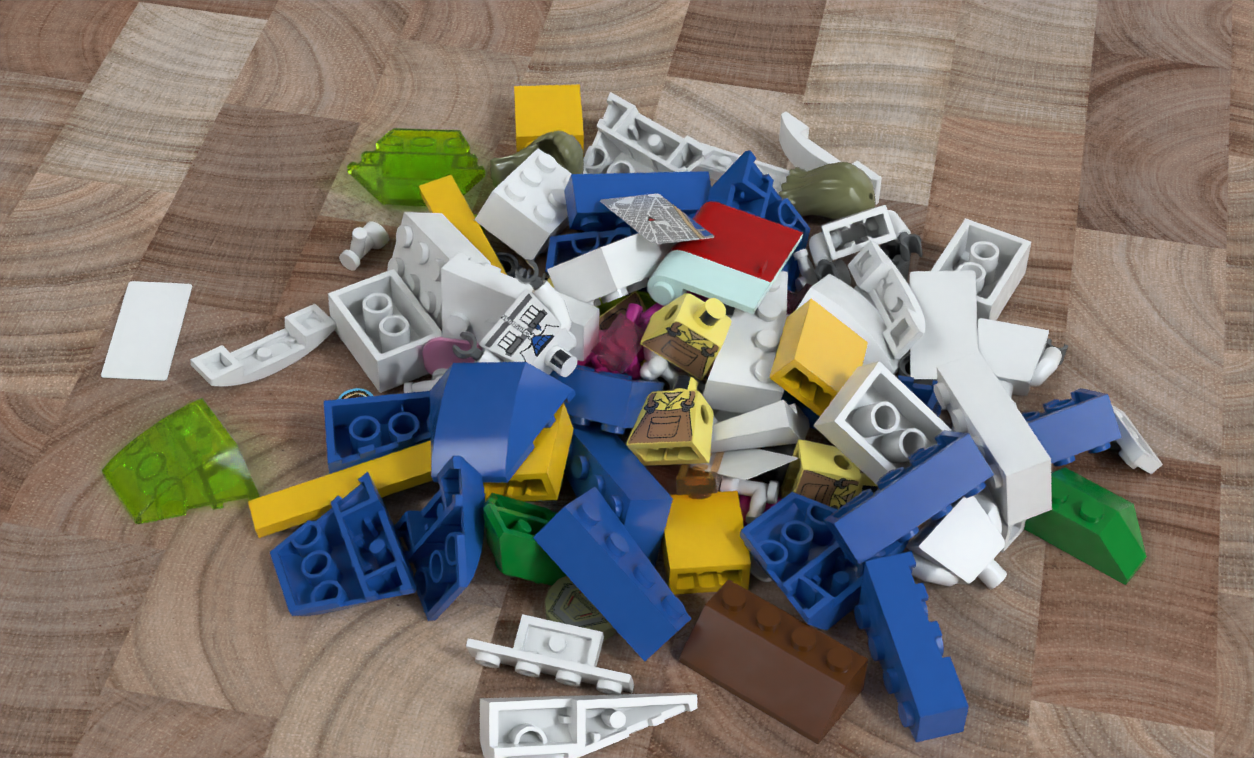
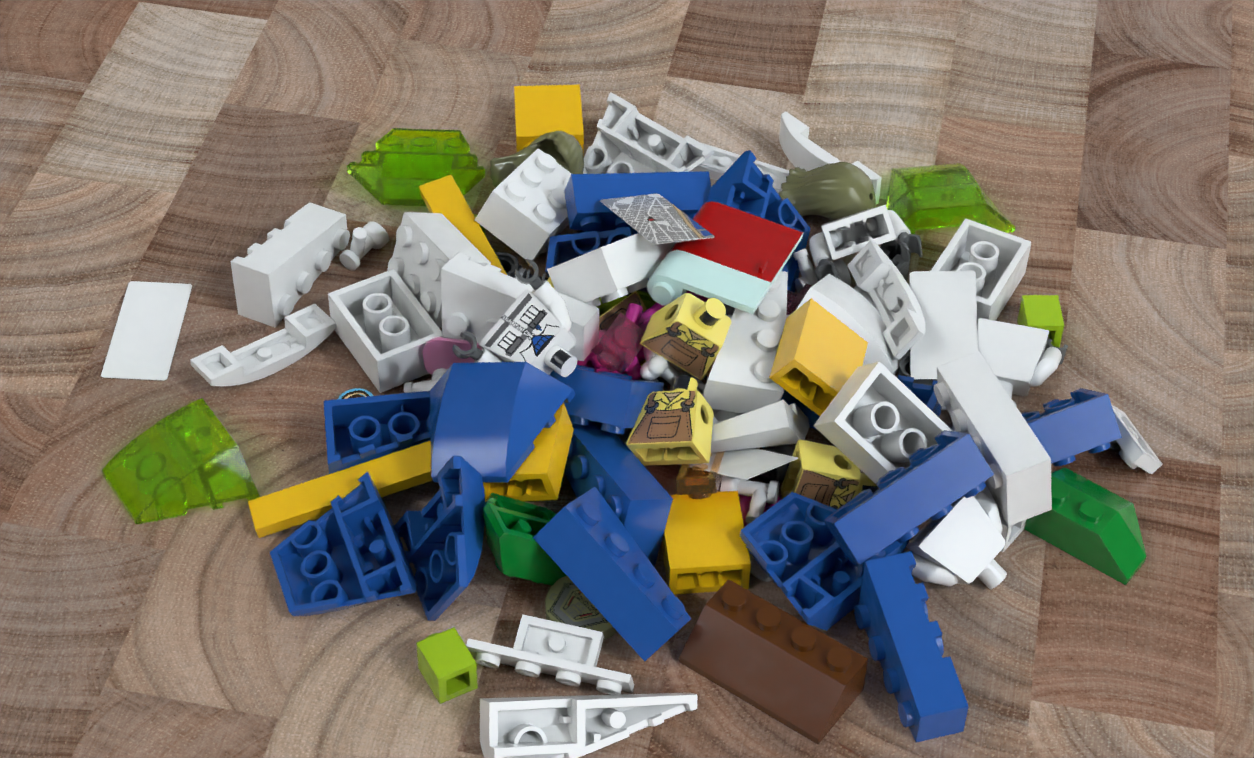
(288, 263): none -> white wedge
(447, 665): none -> lime brick
(941, 198): none -> clear neon green wedge
(1042, 313): none -> lime brick

